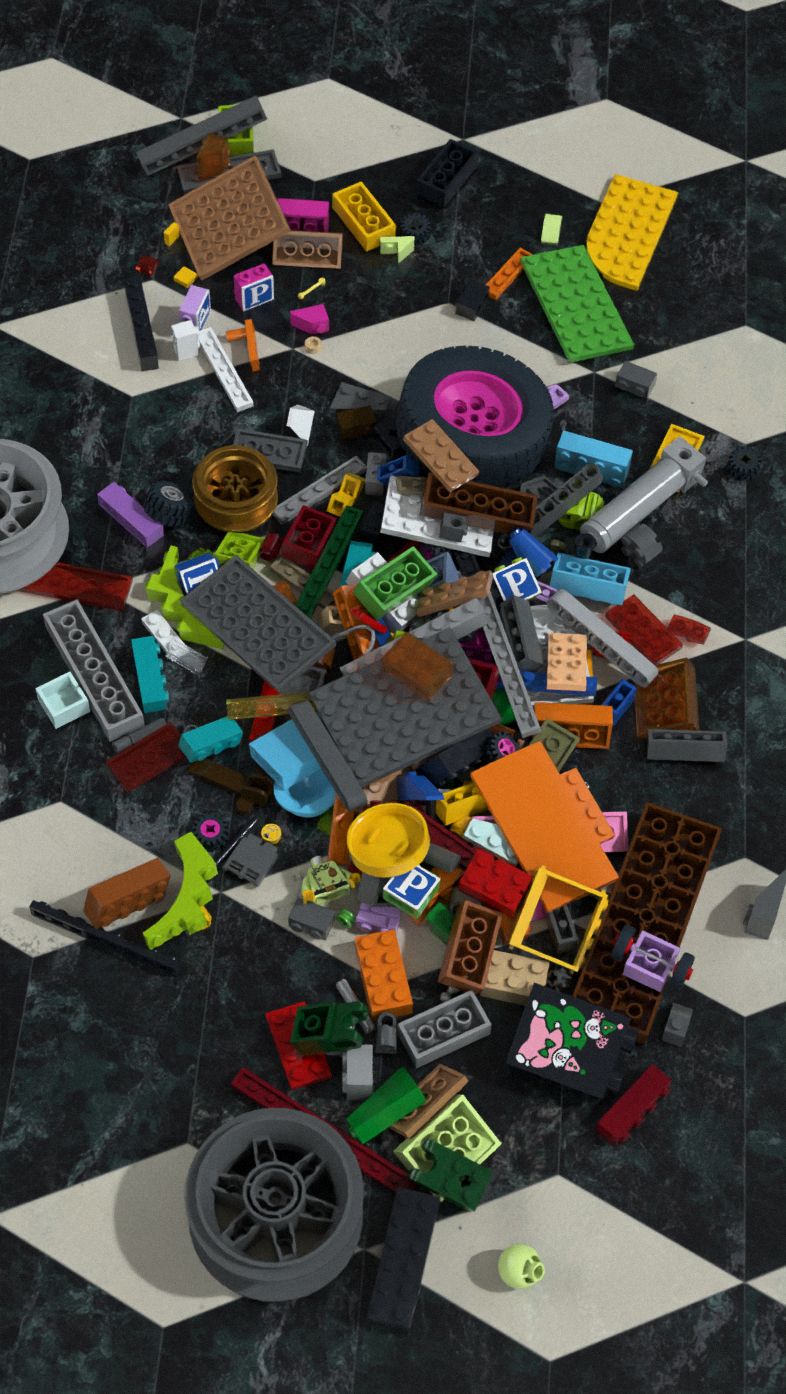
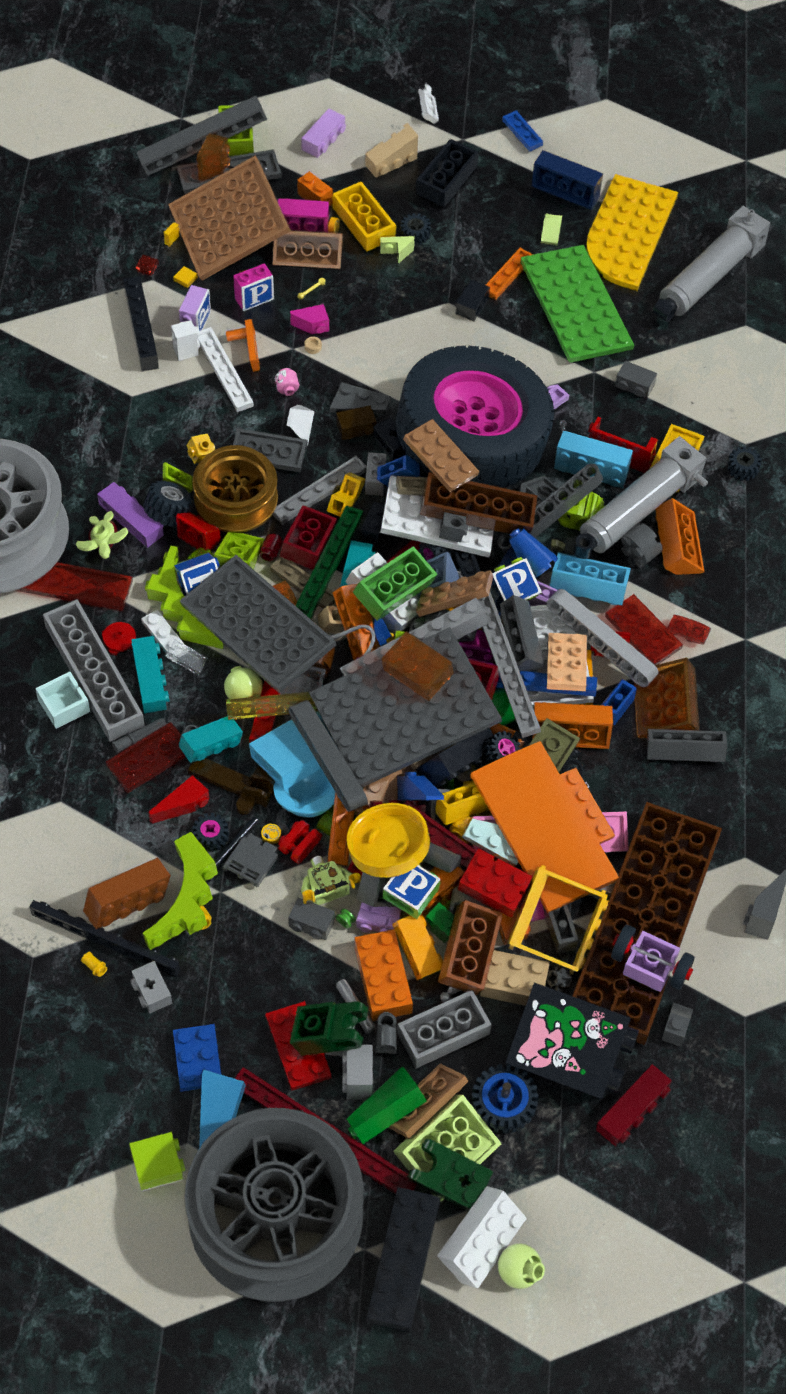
(98, 968): none -> yellow pin
(102, 535): none -> yellowish green animal
(118, 637): none -> red piece
(147, 977): none -> light grey brick
(157, 1161): none -> lime piece
(177, 476): none -> lime slope
(183, 800): none -> red slope
(195, 1052): none -> blue plate
(197, 531): none -> red slope
(199, 447): none -> yellow brick
(218, 1102): none -> dark azure slope
(242, 683): none -> yellowish green brick
(287, 381): none -> bright pink head
(298, 832): none -> red brick
(314, 189): none -> orange brick
(323, 133): none -> lavender brick
(333, 225): none -> yellow tile
(368, 620): red tile -> none
(393, 153): none -> tan wedge
(418, 946): none -> light orange brick
(428, 104): none -> white plate
(482, 1237): none -> white brick
(505, 1098): none -> wheel
(522, 131): none -> blue plate
(567, 179): none -> dark blue brick
(641, 457): none -> red panel
(679, 538): none -> orange slope
(744, 237): none -> light grey piece

